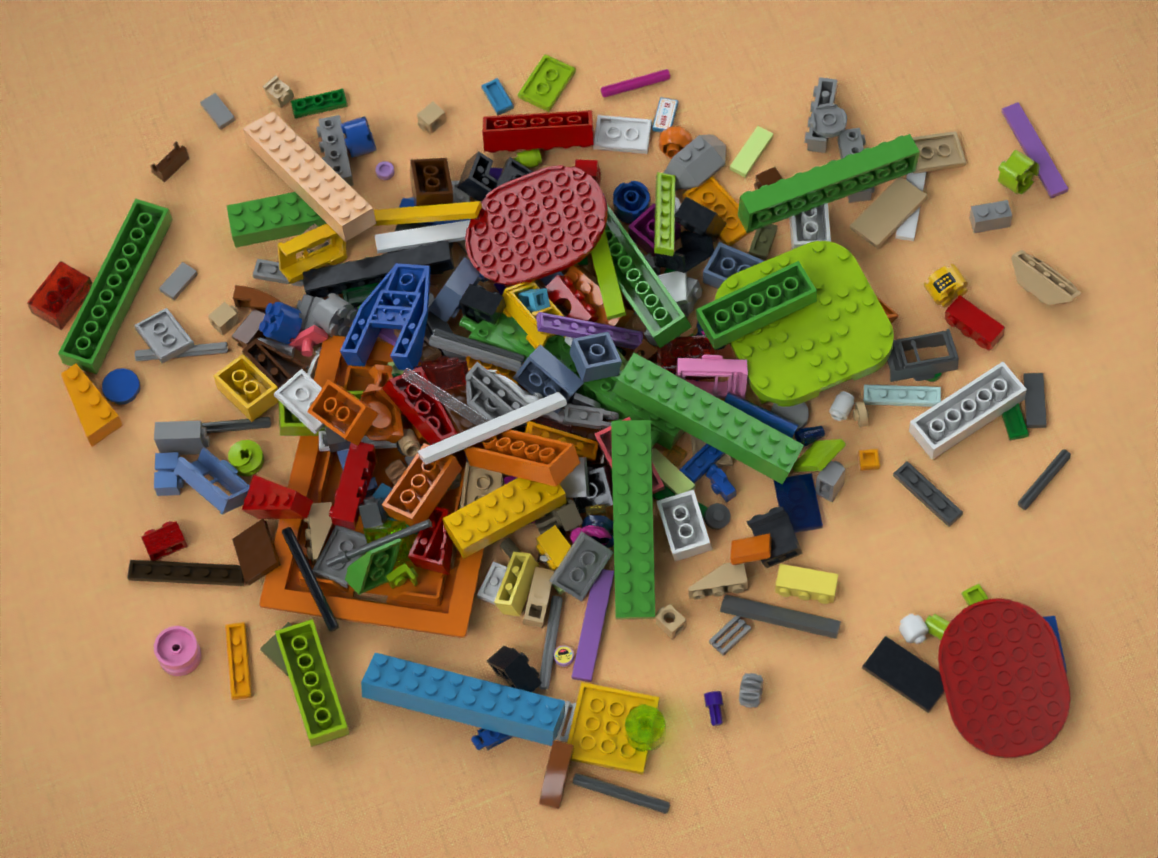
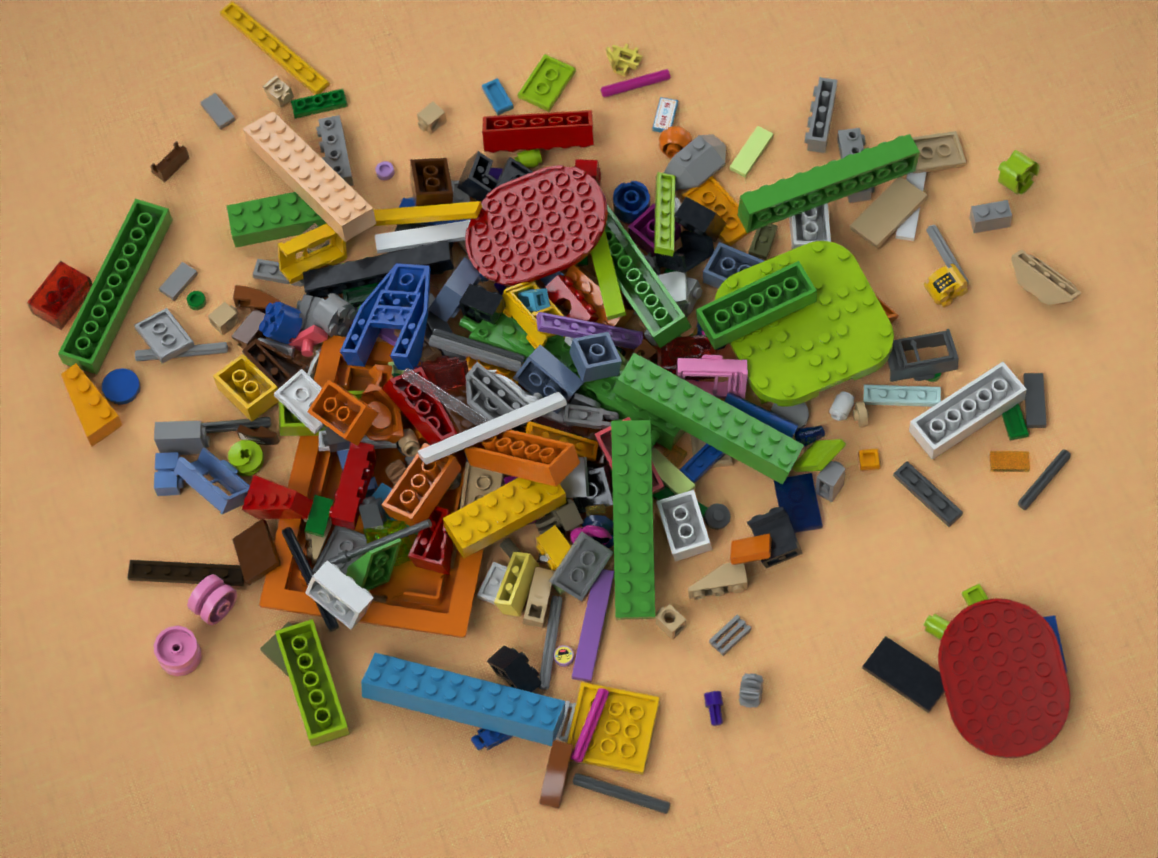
(164, 540): red brick -> none
(196, 300): none -> green tile
(212, 599): none -> bright pink wheel
(238, 661): light orange tile -> none
(262, 436): none -> reddish brown slope
(274, 48): none -> yellow tile
(318, 516): none -> green tile
(339, 594): none -> white brick
(358, 137): blue brick -> none
(399, 576): lime bracket -> none
(590, 725): none -> dark pink axle
(622, 134): white tile -> none
(623, 62): none -> light yellow piece
(645, 717): clear neon green brick -> none
(720, 483): blue piece -> none
(767, 178): reddish brown brick -> none
(780, 616): dark grey tile -> none
(806, 583): light yellow brick -> none
(828, 120): light grey tile -> none
(913, 629): white head -> none
(943, 248): none -> light grey axle
(974, 323): red brick -> none
(1009, 461): none -> clear yellow tile
(1034, 149): medium lavender tile -> none

